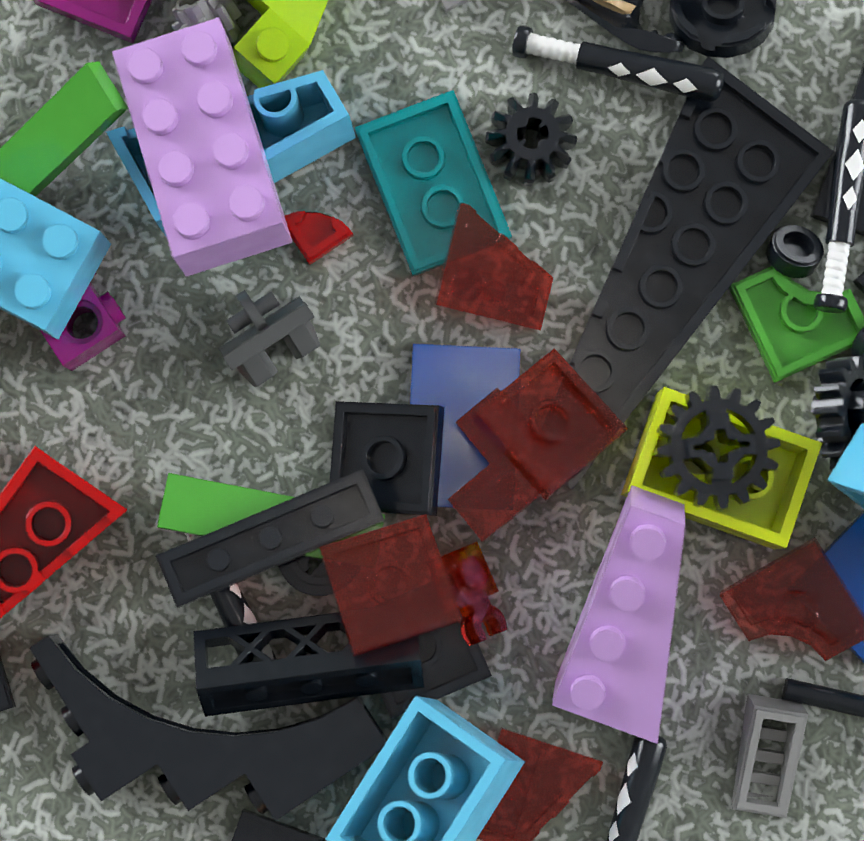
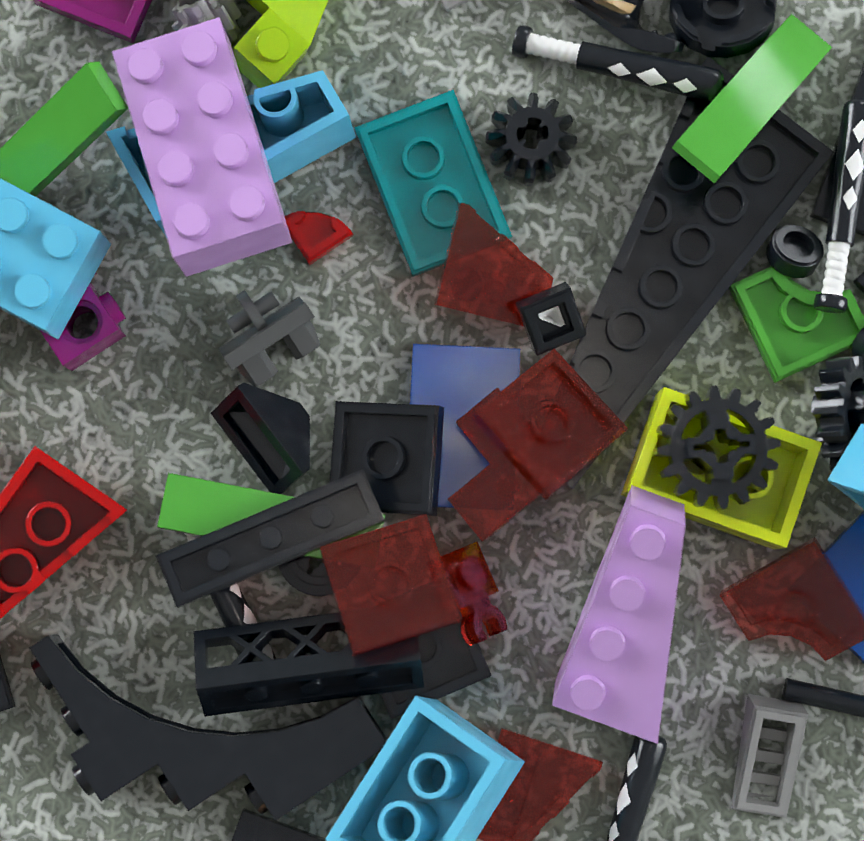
(268, 433): none -> black slope
(551, 318): none -> black tile
(751, 98): none -> bright green slope

